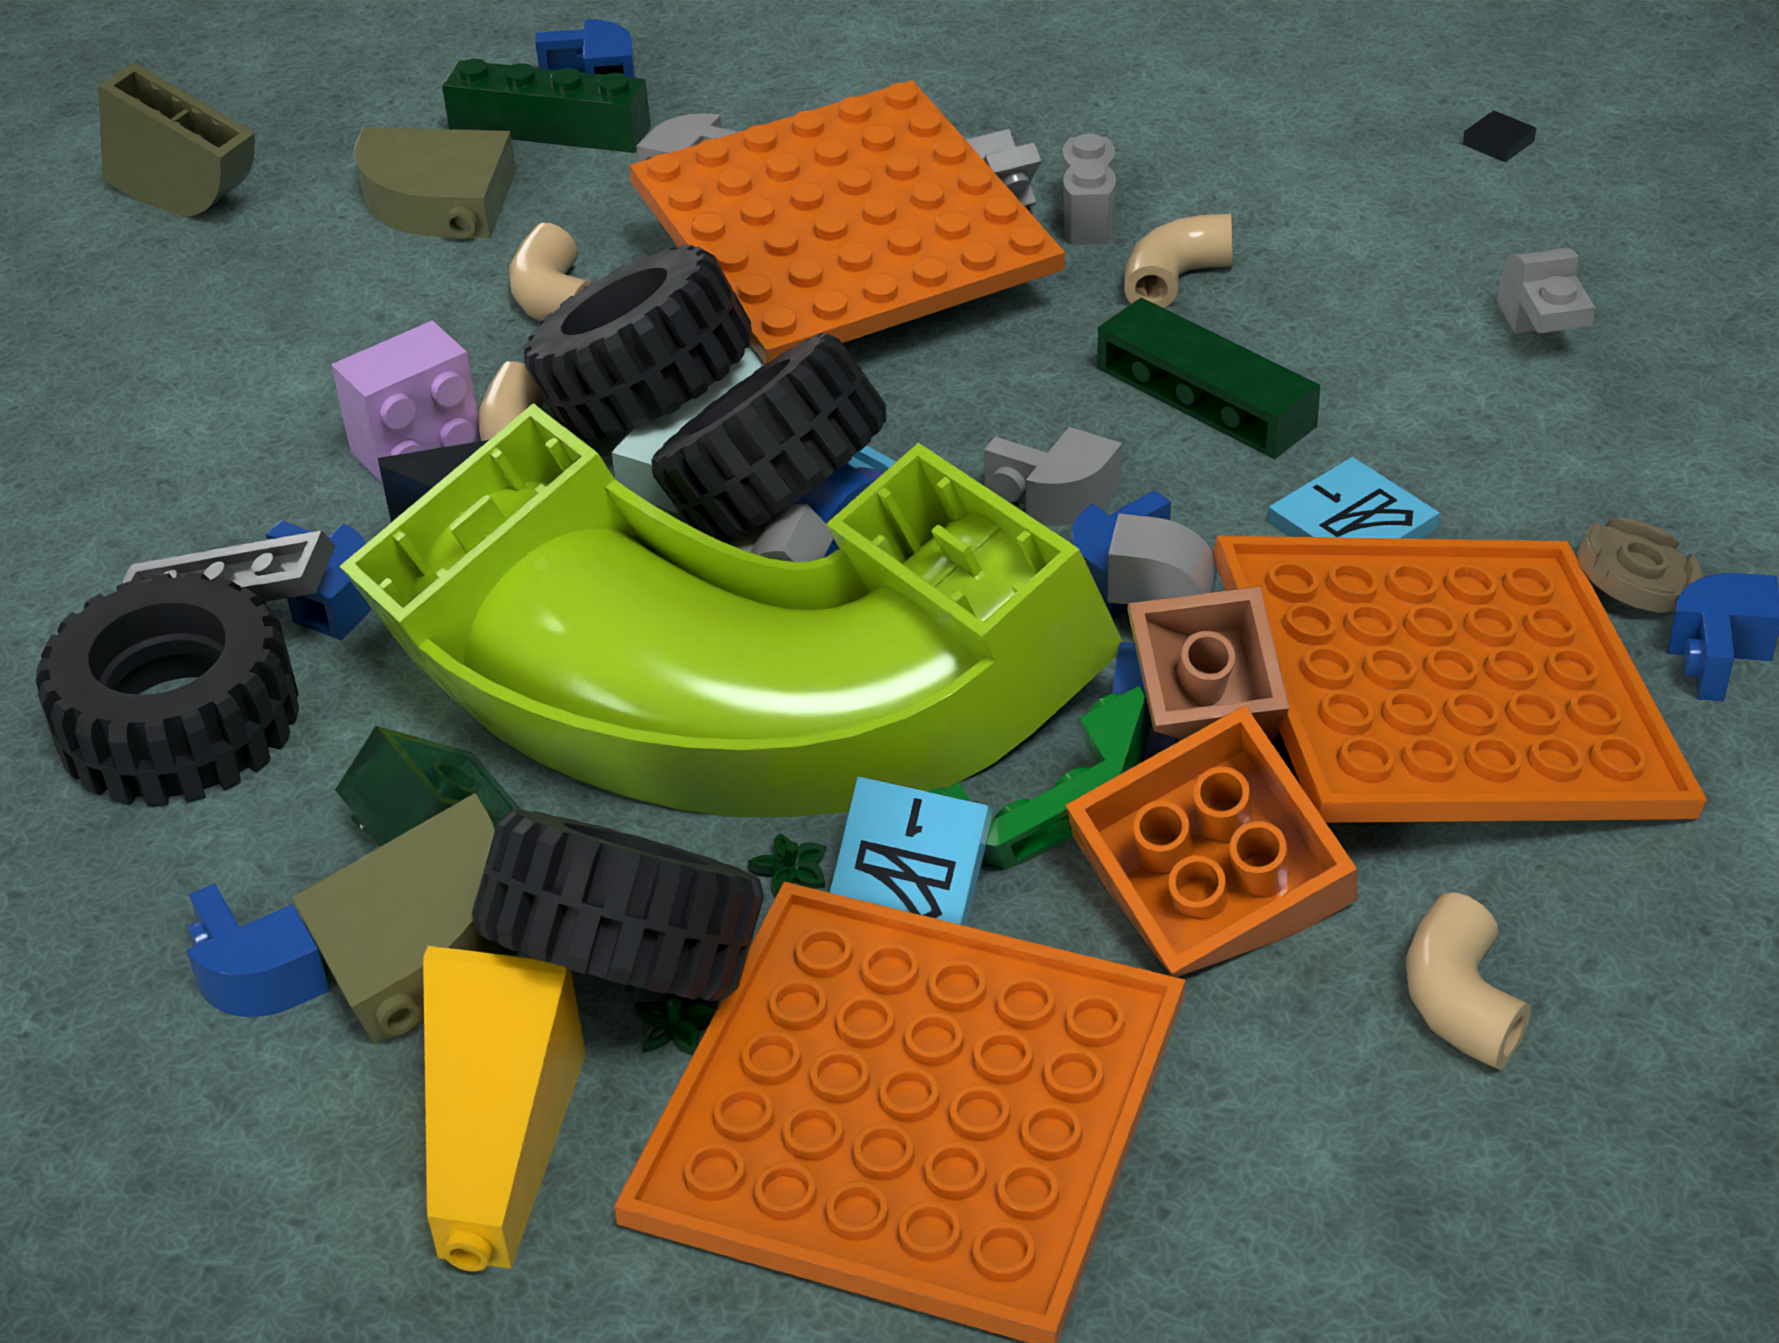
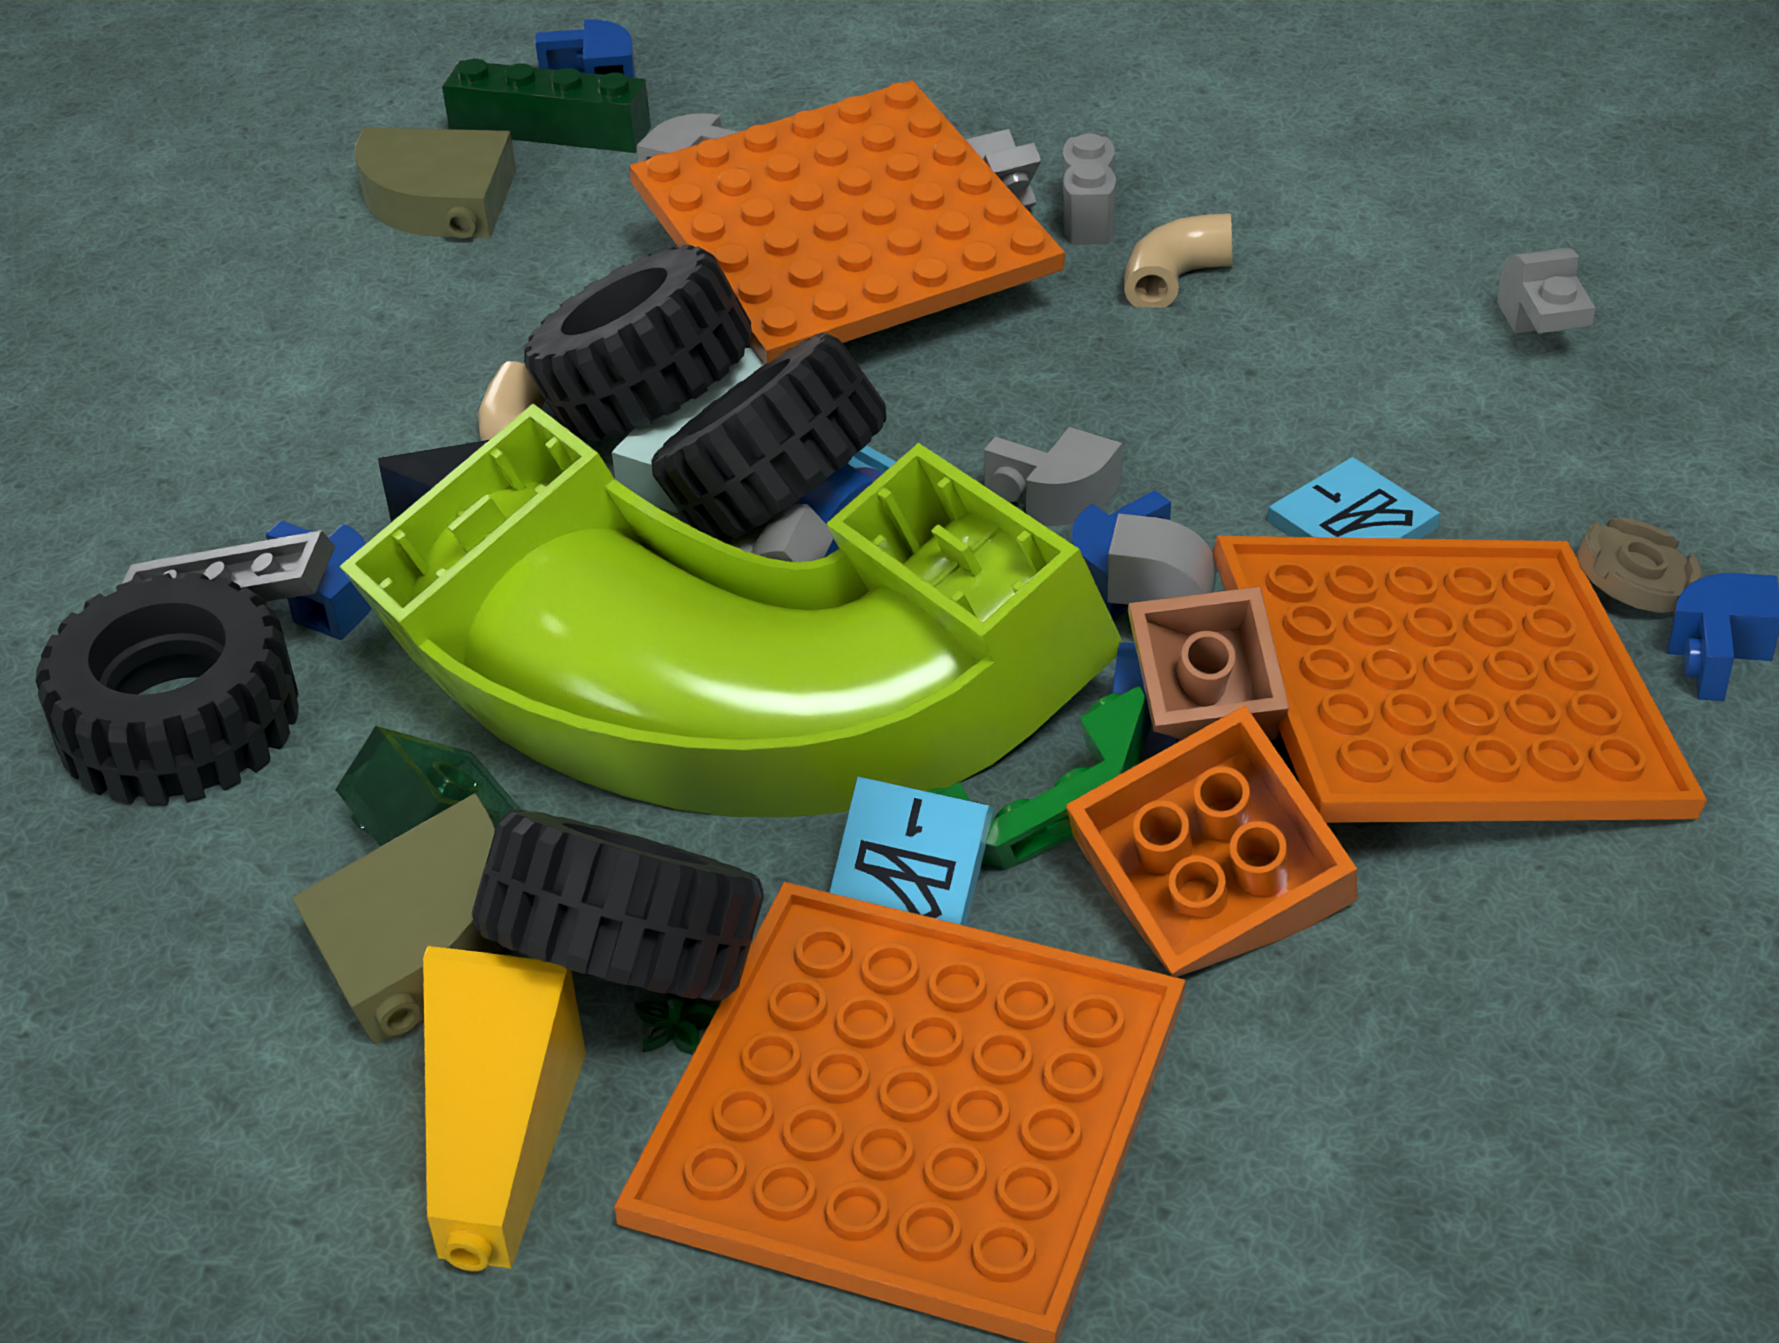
(168, 144): olive brick -> none
(253, 966): blue brick -> none
(407, 396): lavender brick -> none
(540, 271): tan cylinder -> none
(791, 864): dark green plant -> none
(1208, 377): dark green brick -> none
(1450, 989): tan cylinder -> none
(1499, 136): black tile -> none

